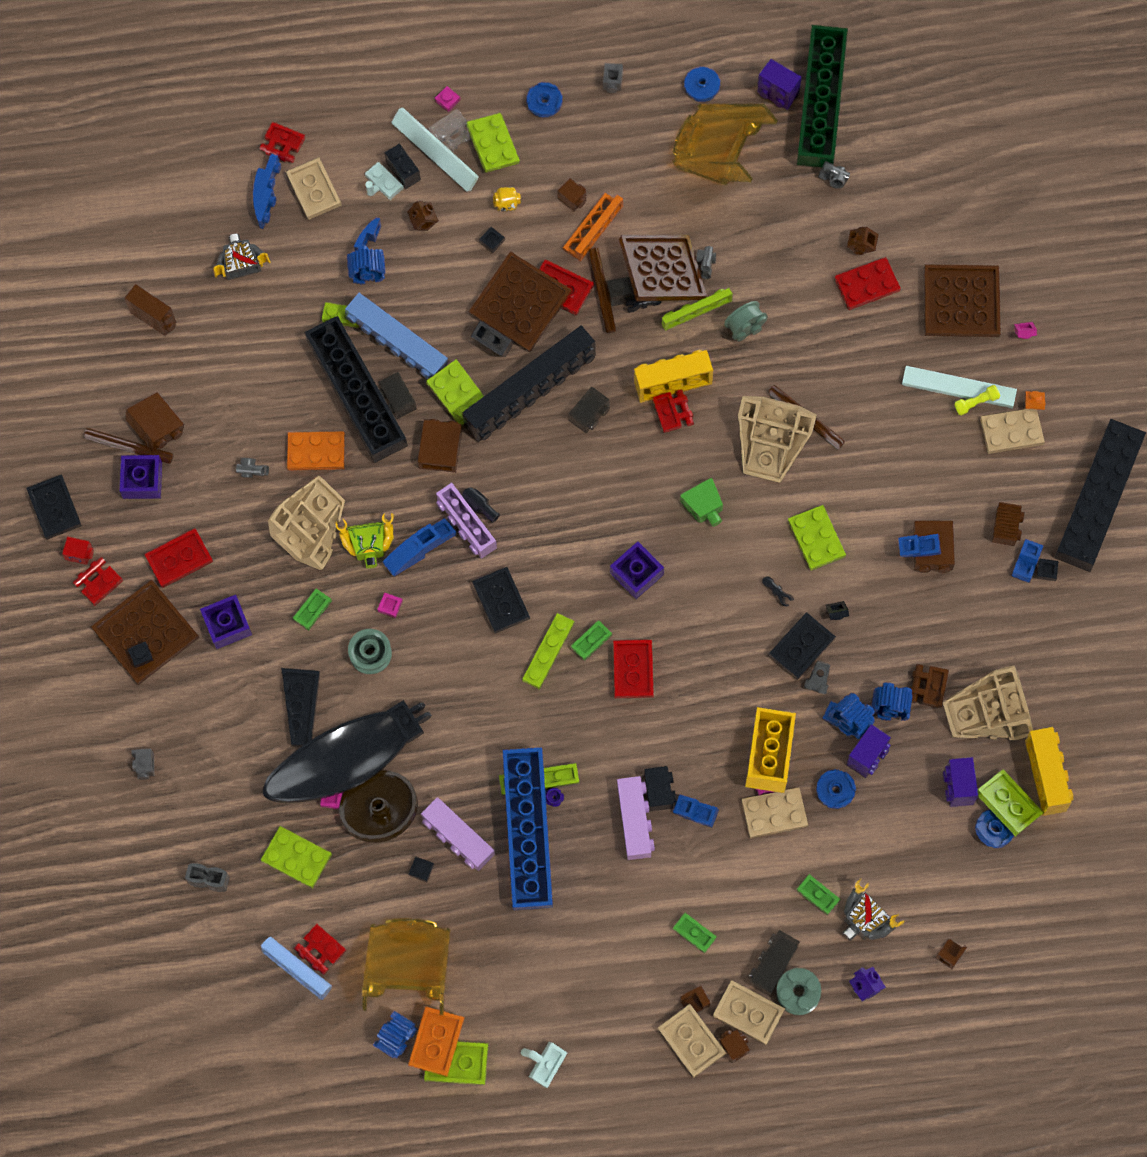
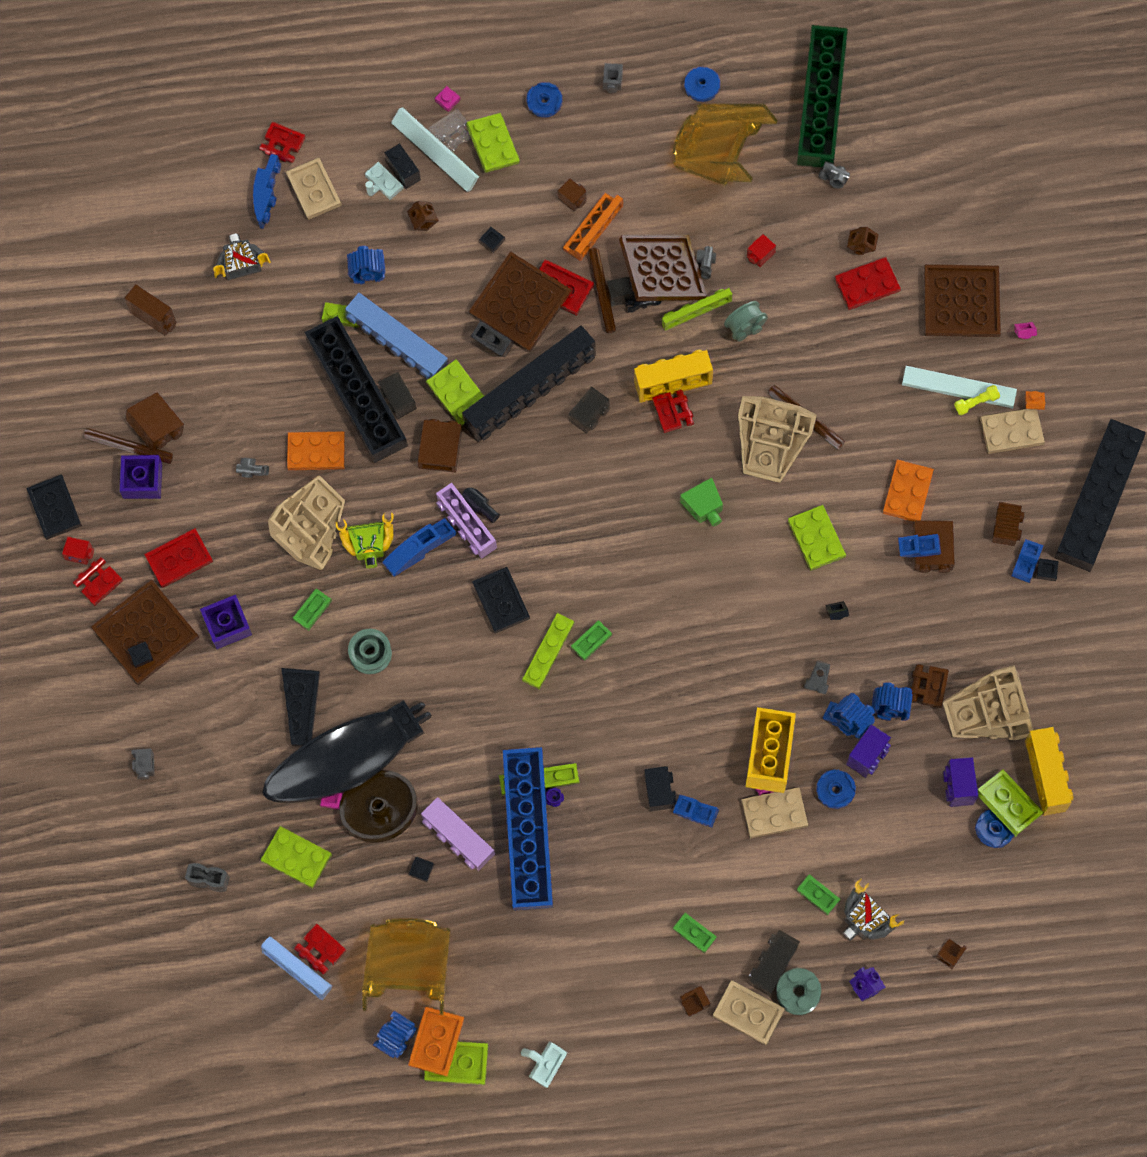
(369, 233): blue slope -> none
(390, 605): dark pink plate -> none
(506, 199): yellow head -> none
(633, 669): red plate -> none
(634, 818): lavender brick -> none
(636, 570): dark purple brick -> none
(692, 1040): tan plate -> none
(734, 1045): reddish brown brick -> none
(761, 250): none -> red brick
(776, 590): black piece -> none
(778, 84): dark purple brick -> none
(802, 646): black plate -> none
(908, 491): none -> orange plate

